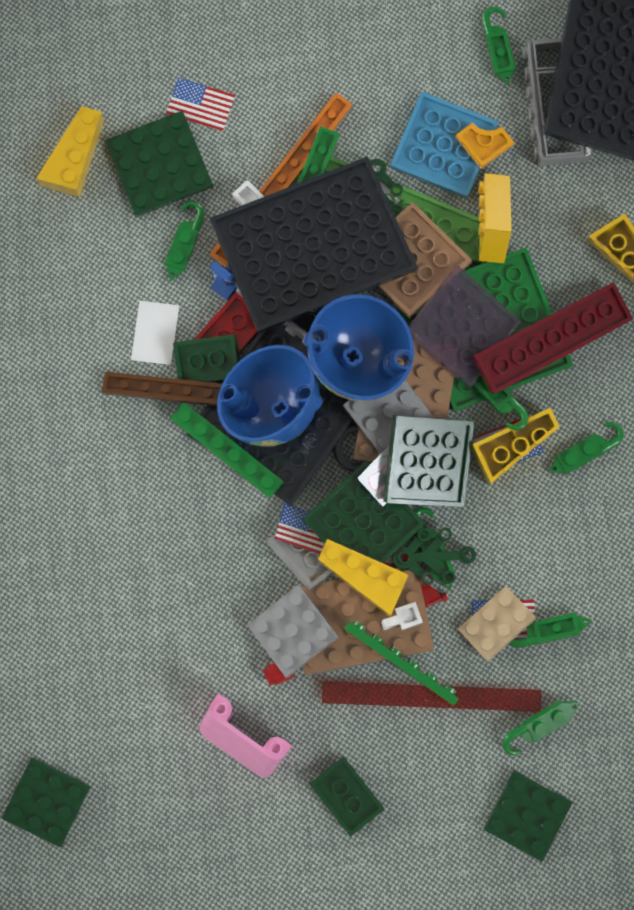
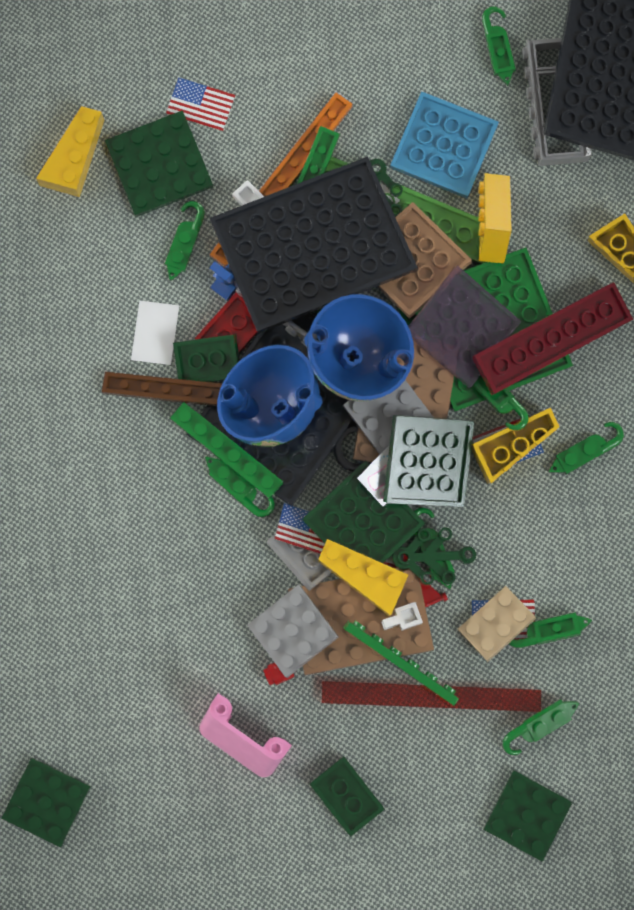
(237, 486): none -> green plate
(484, 144): light orange tile -> none

